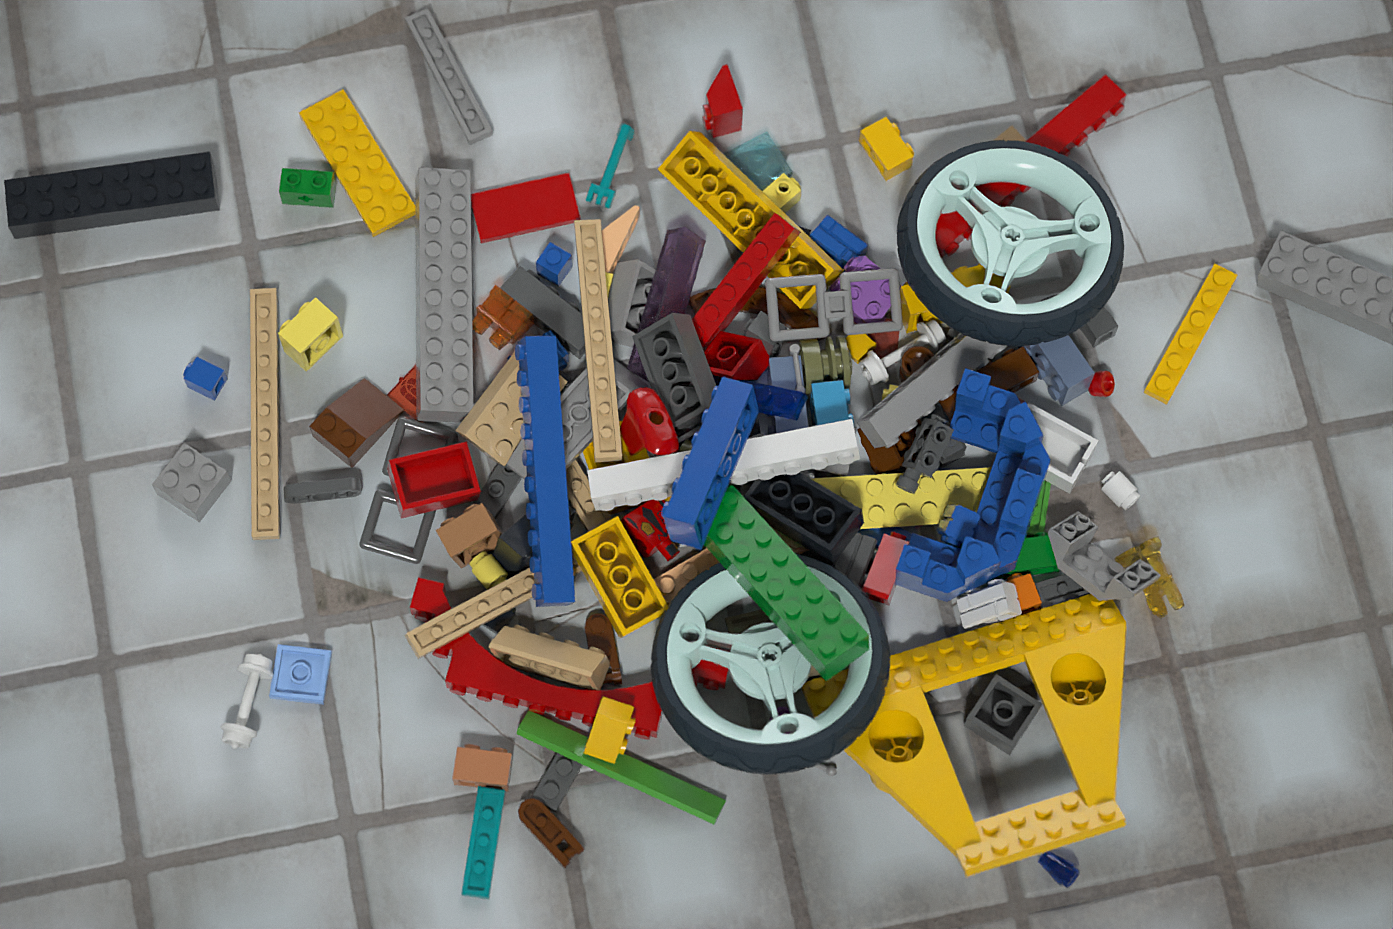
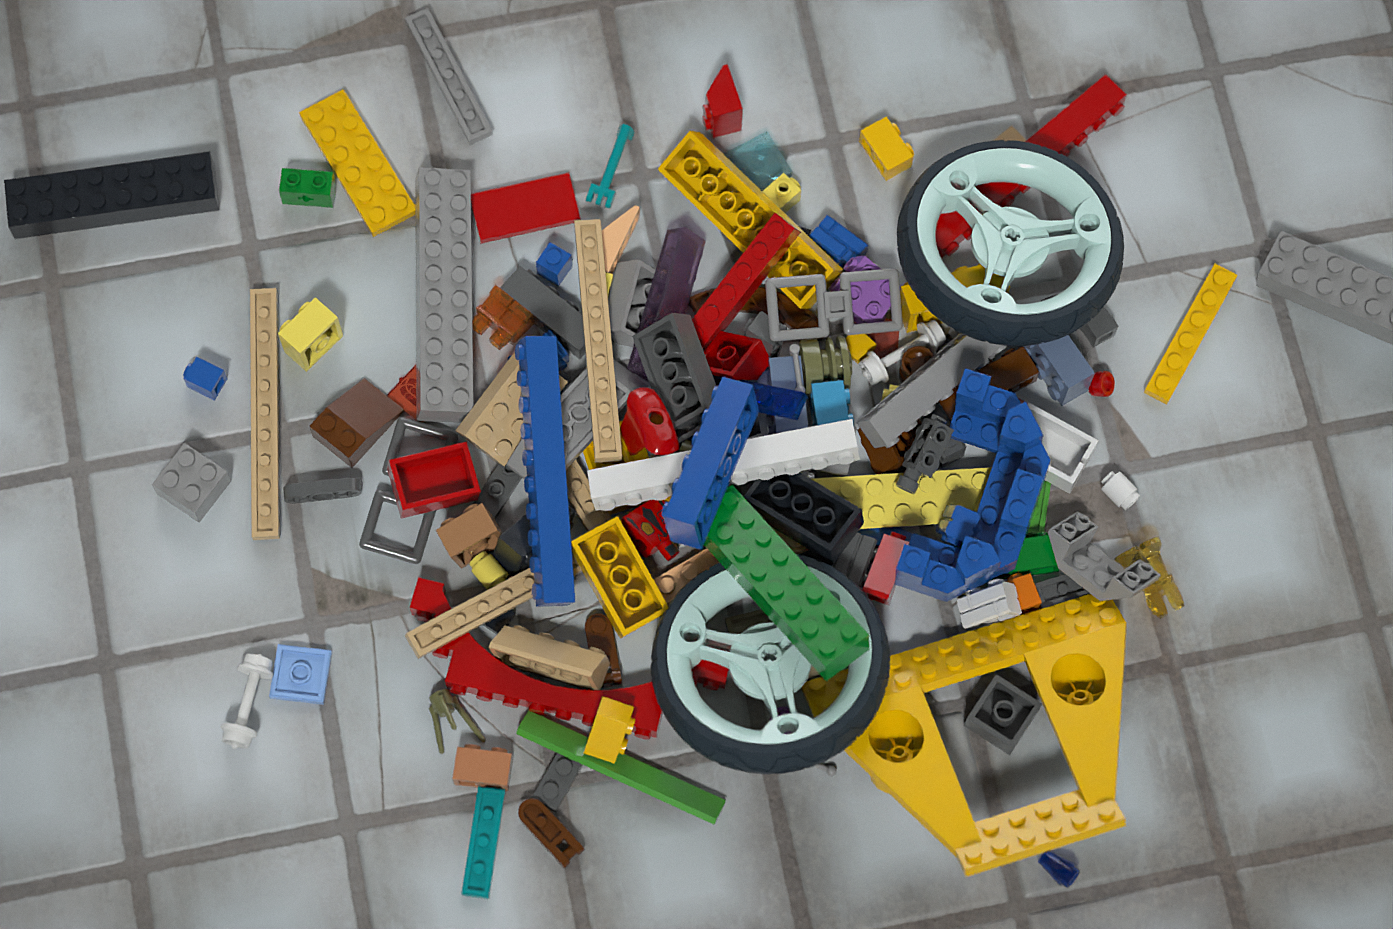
(444, 705): none -> olive plant

